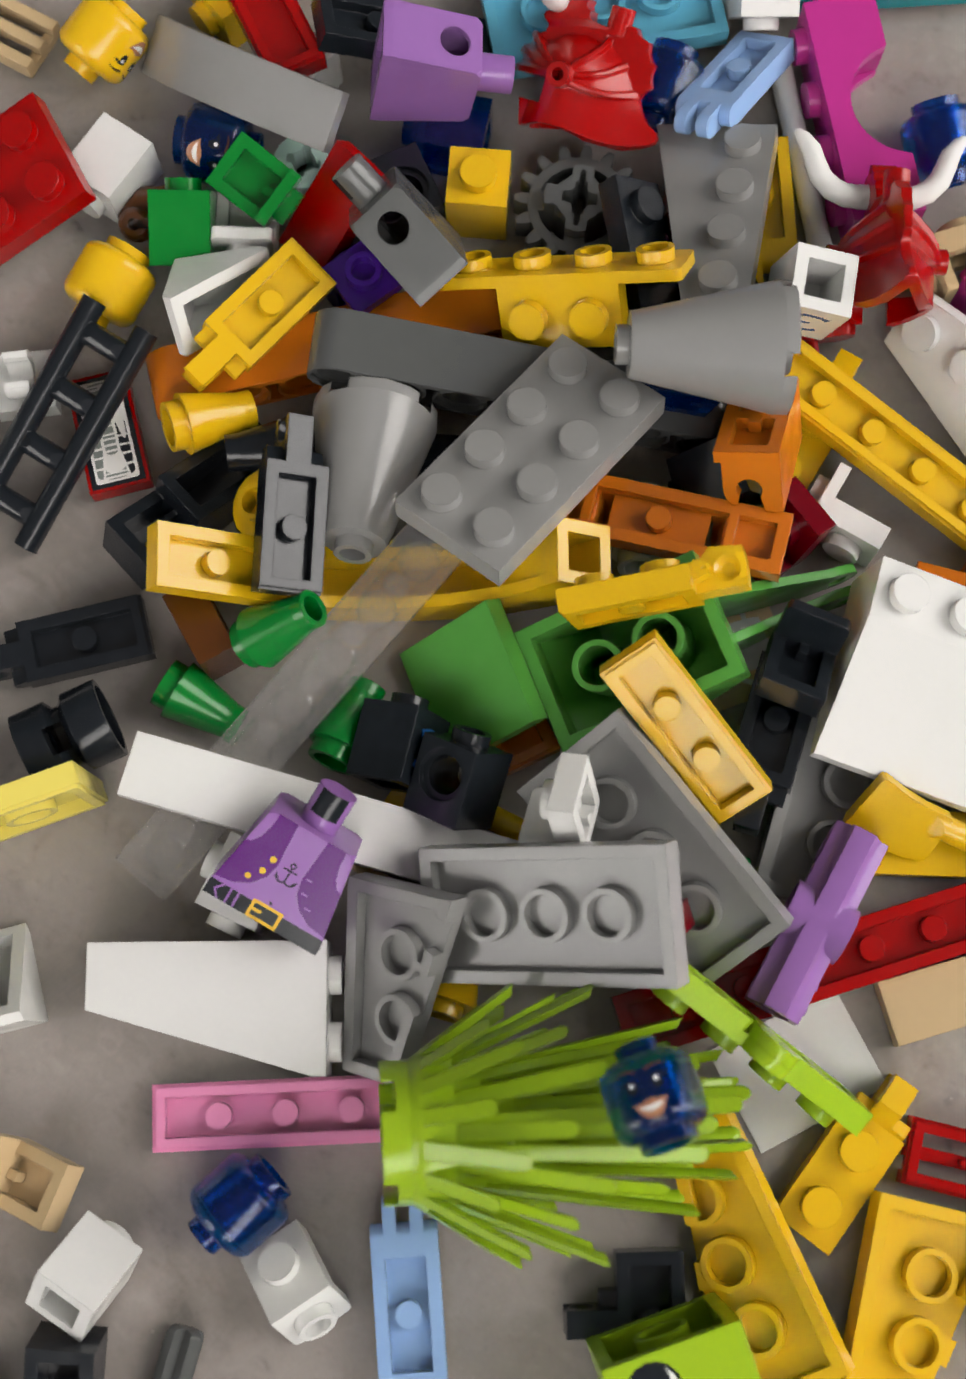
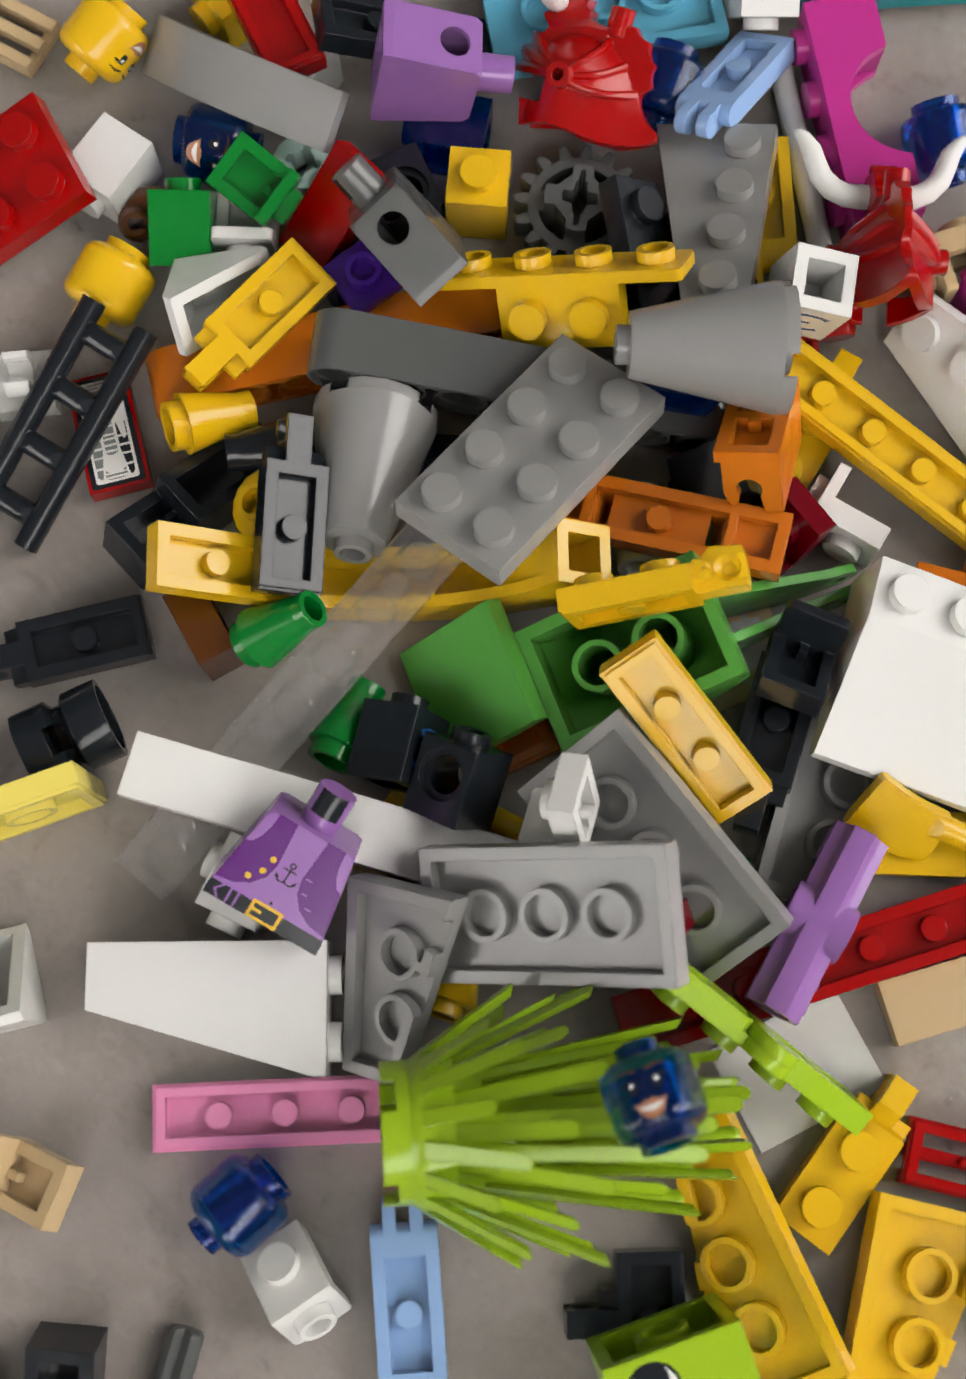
(84, 1275): white brick -> none
(195, 700): green cone -> none

